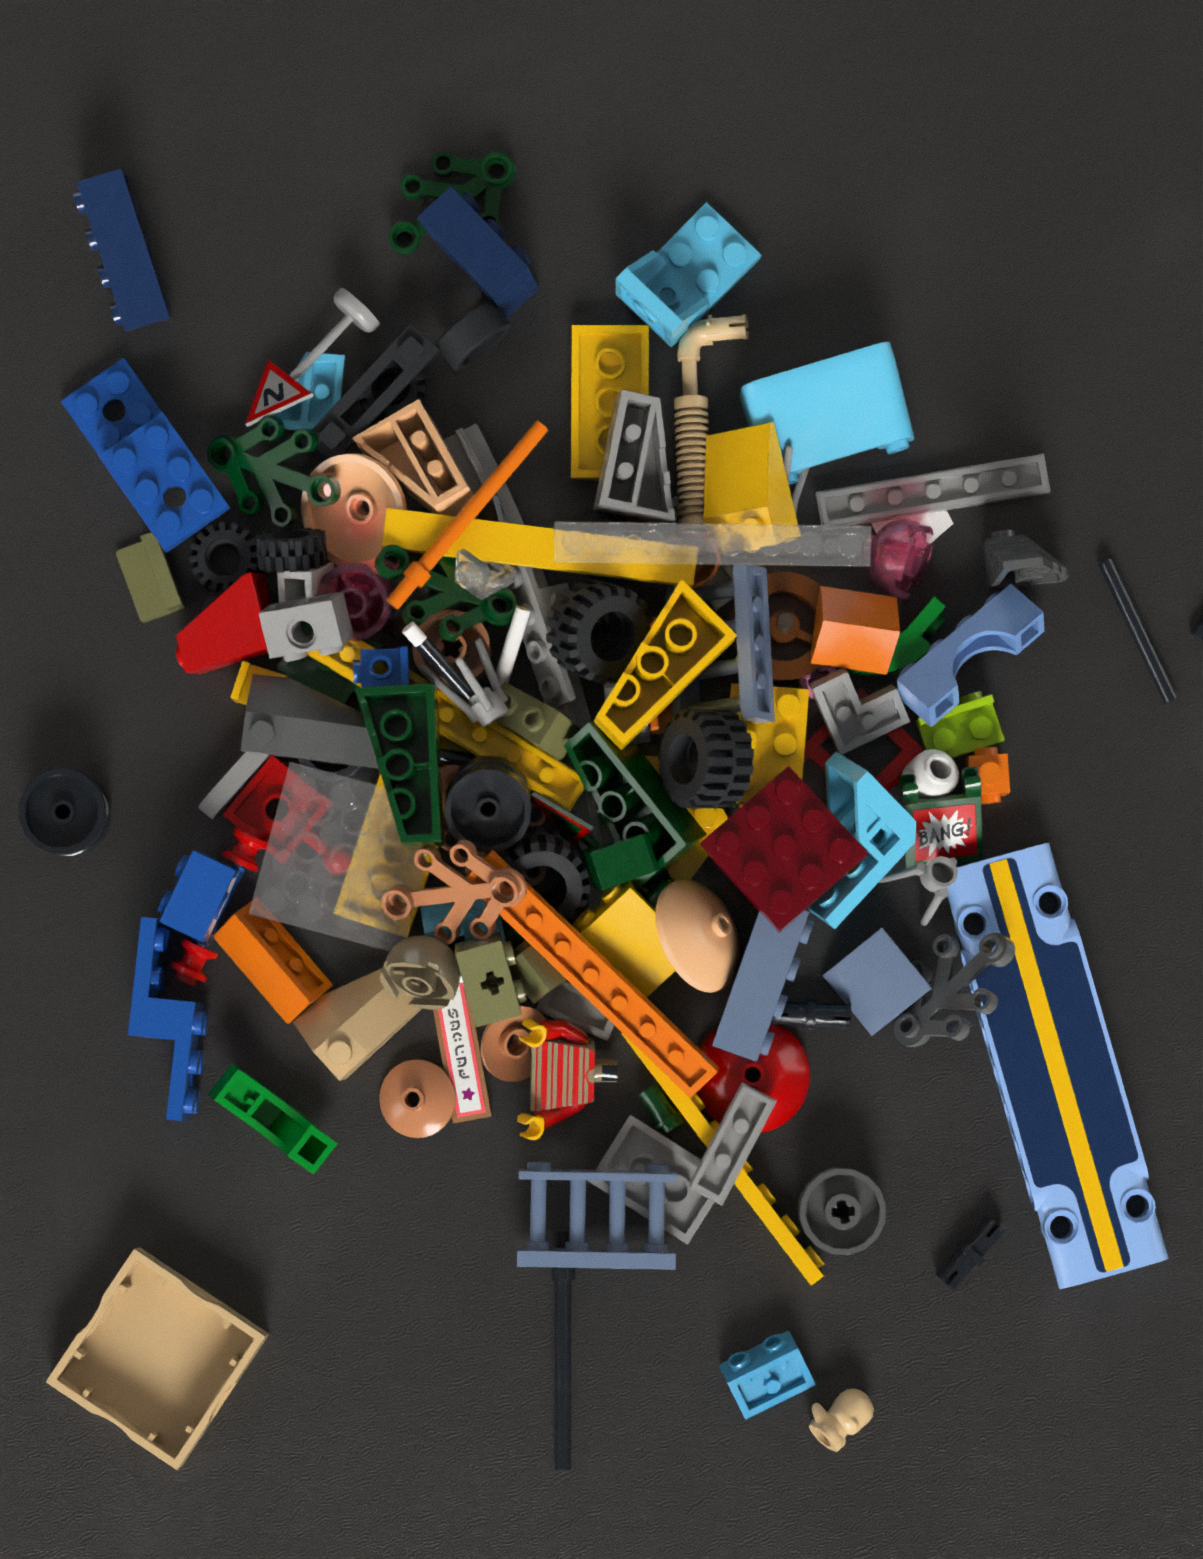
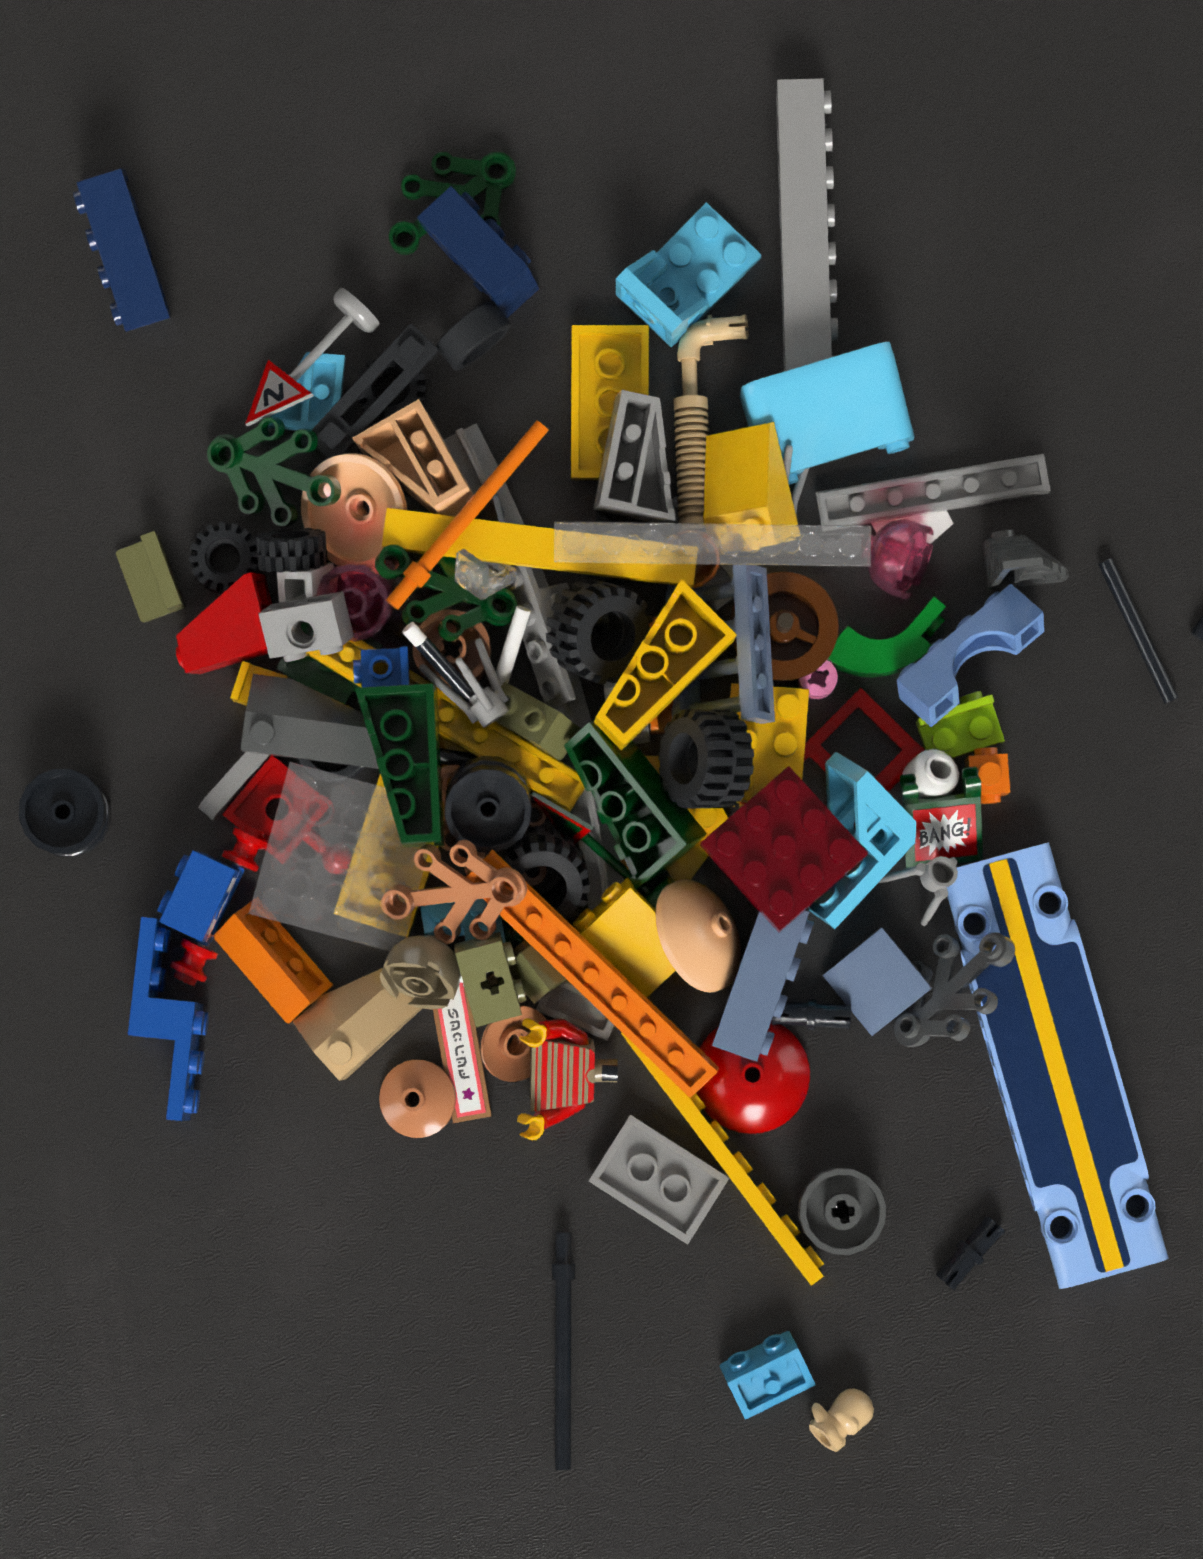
(145, 455): blue bracket -> none
(158, 1357): tan tile -> none
(273, 1118): green arch -> none
(576, 1250): sand blue fence -> none
(620, 861): dark green slope -> none
(660, 1109): dark green pin -> none
(732, 1144): light grey tile -> none
(805, 221): none -> light grey brick
(853, 720): light grey plate -> none
(854, 630): orange slope -> none

